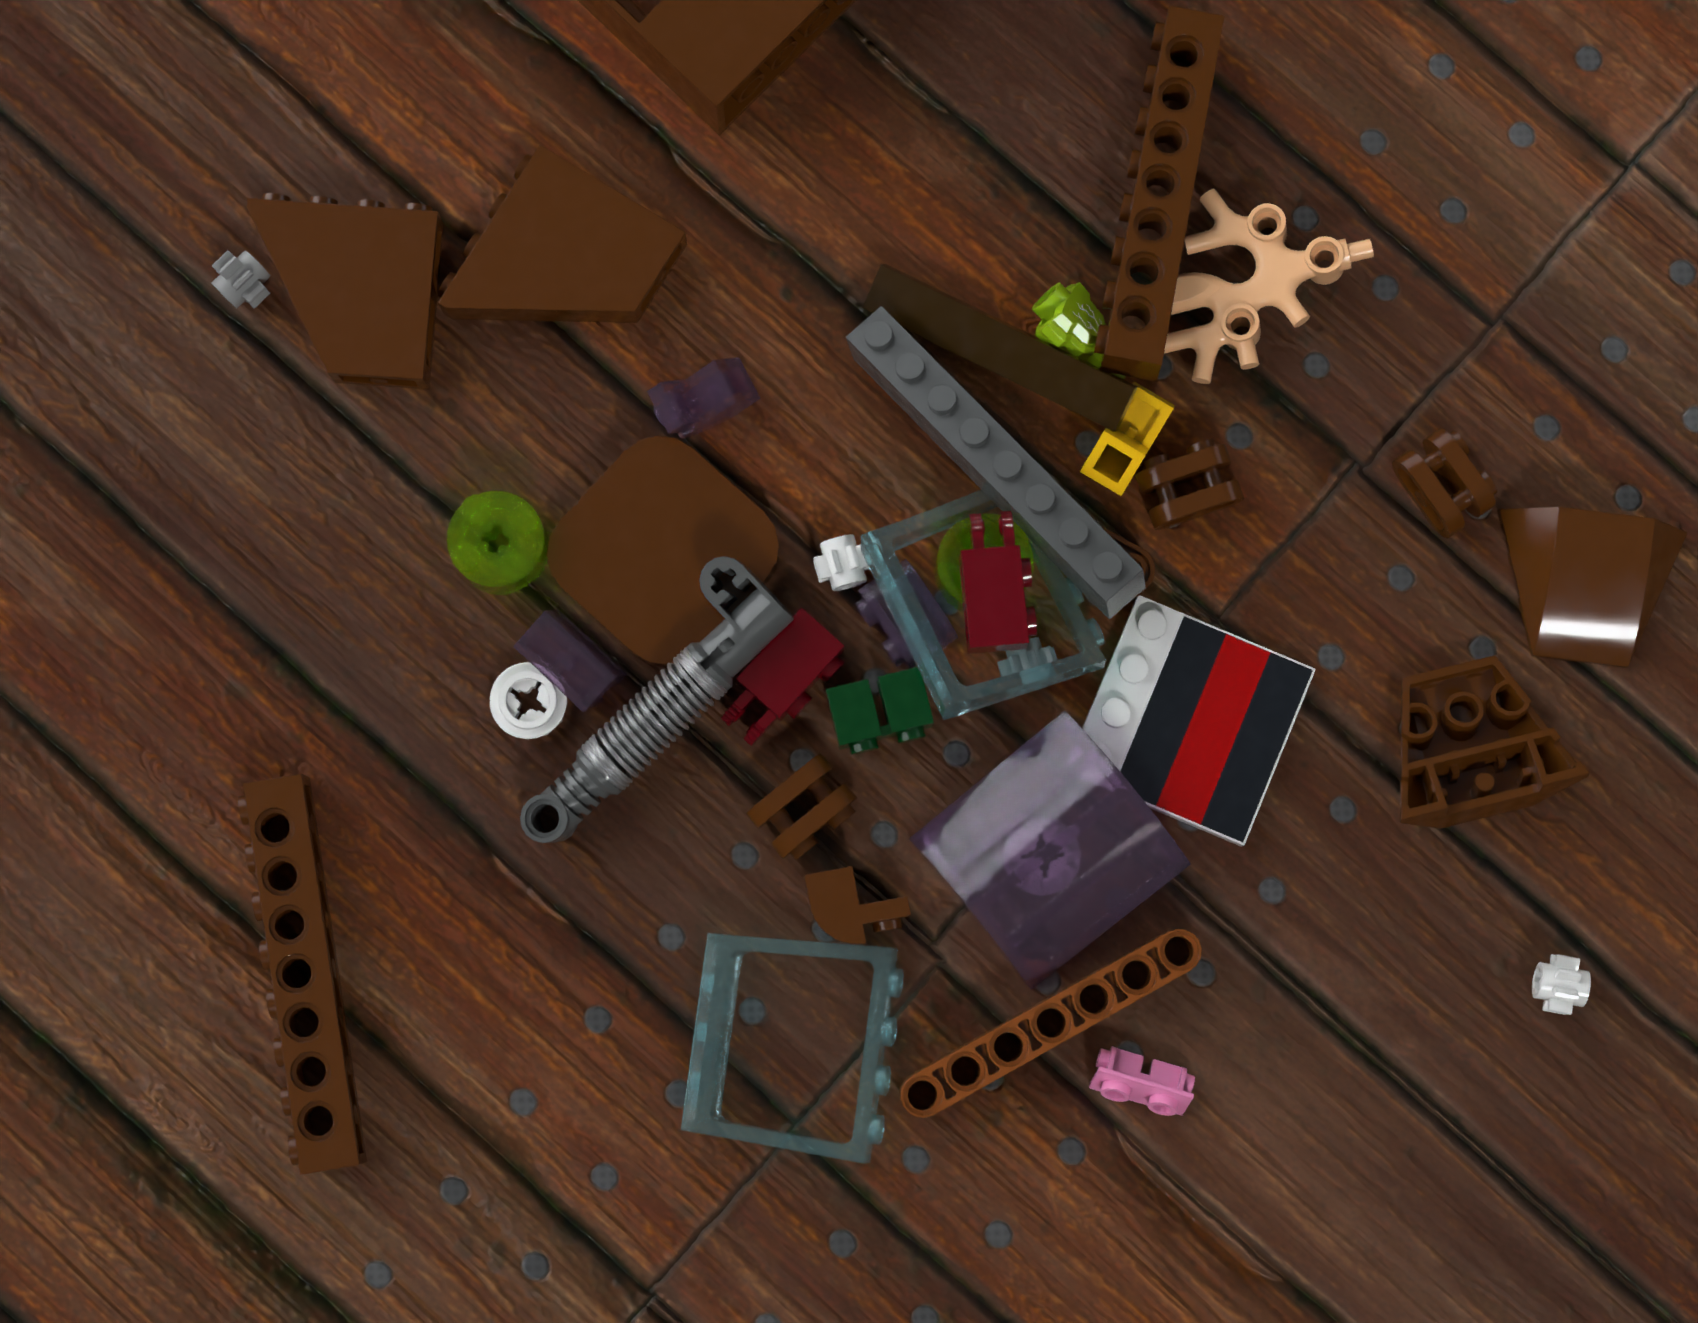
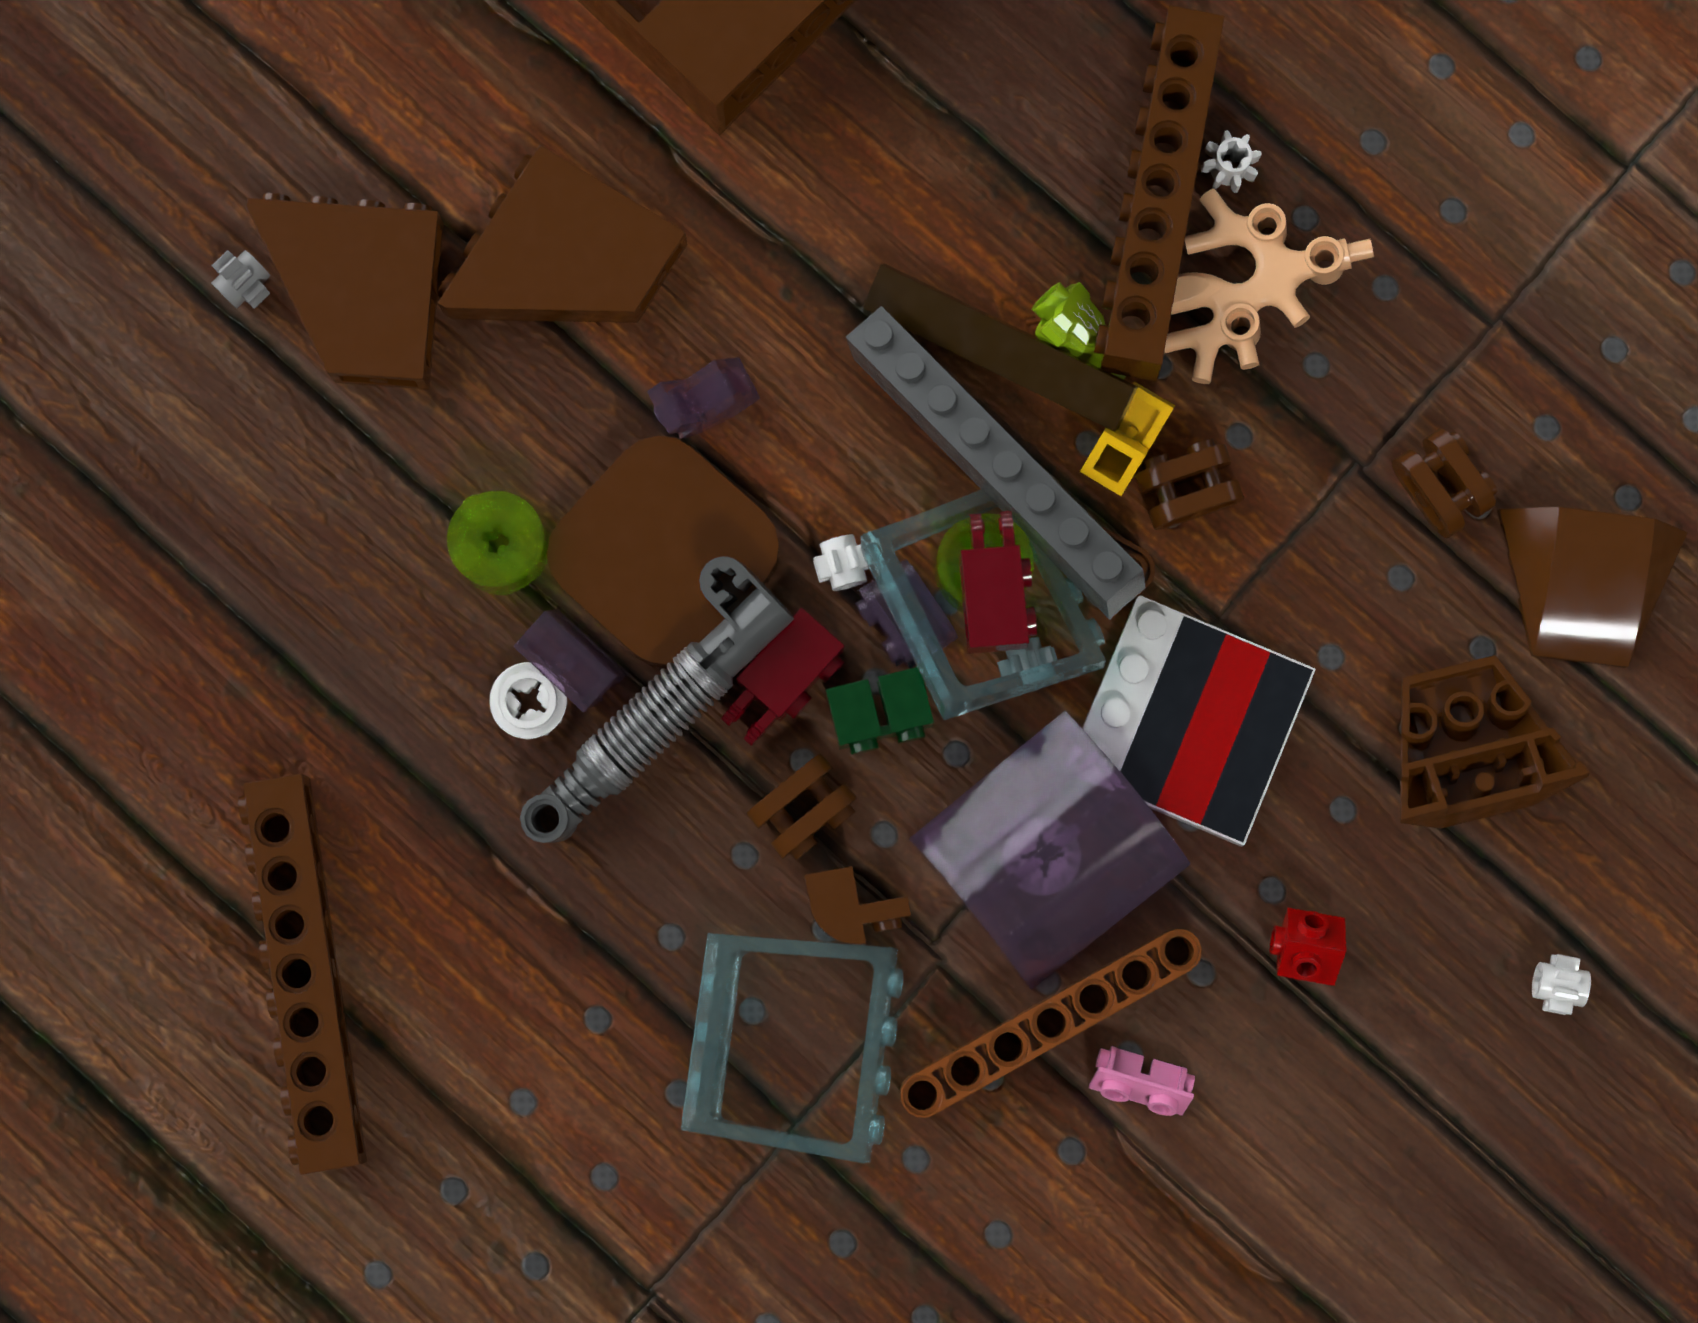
(1239, 152): none -> white gear
(1309, 946): none -> red brick

